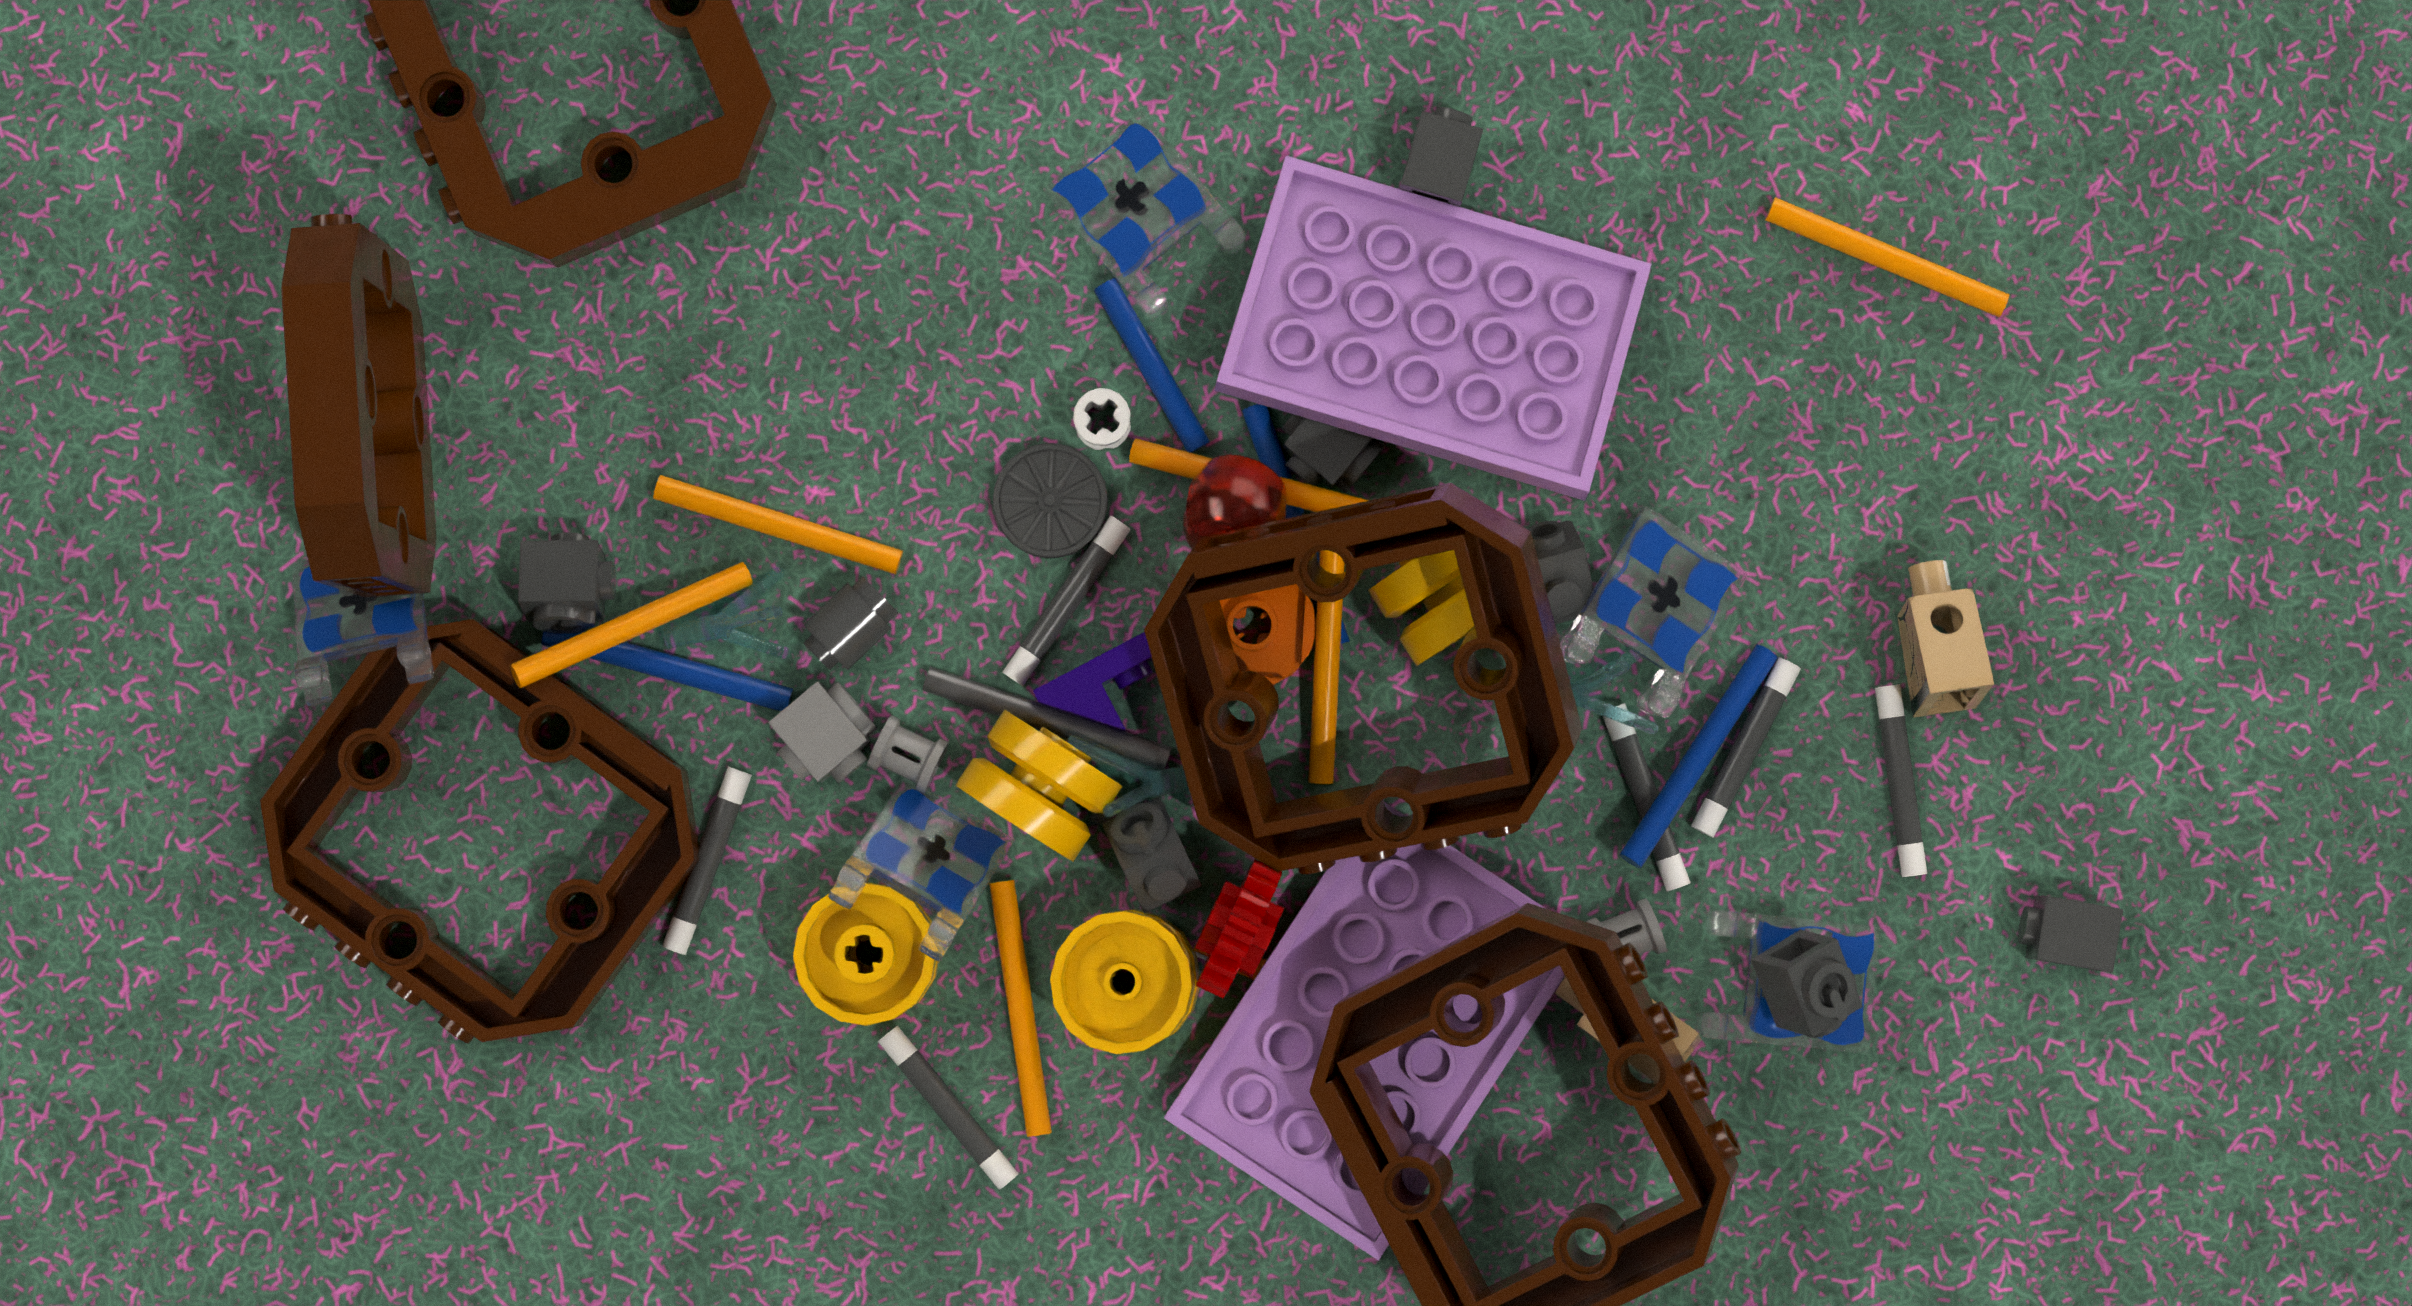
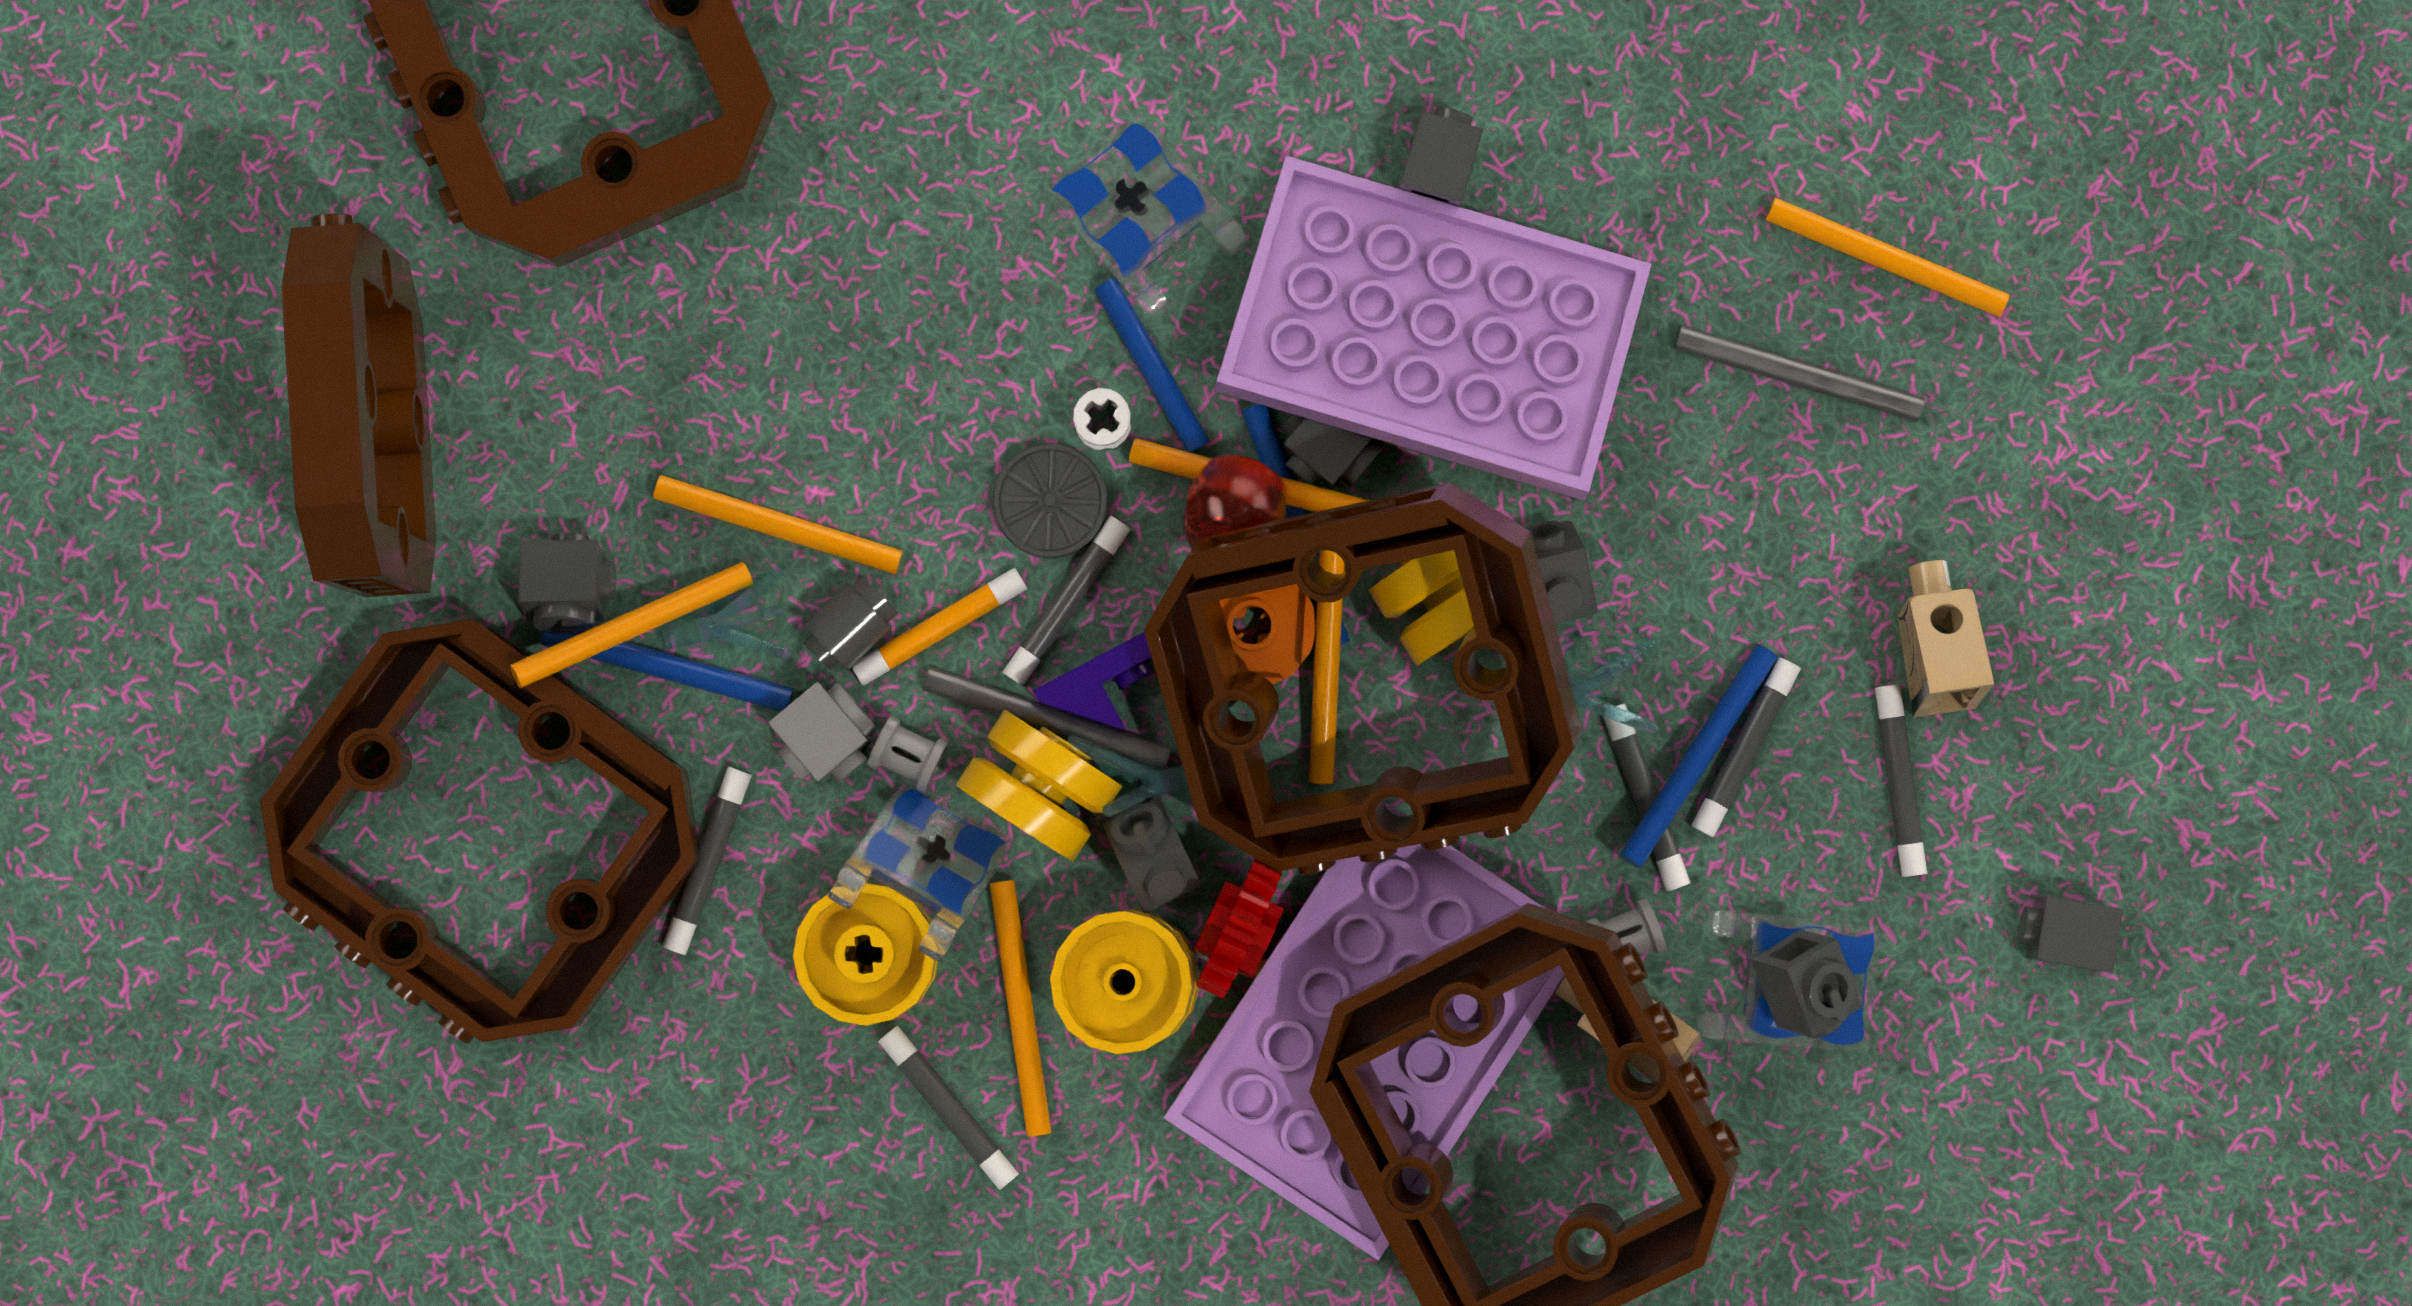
(344, 624): clear flag -> none
(939, 626): none -> light orange bar
(1660, 601): clear flag -> none
(1799, 373): none -> flat silver bar

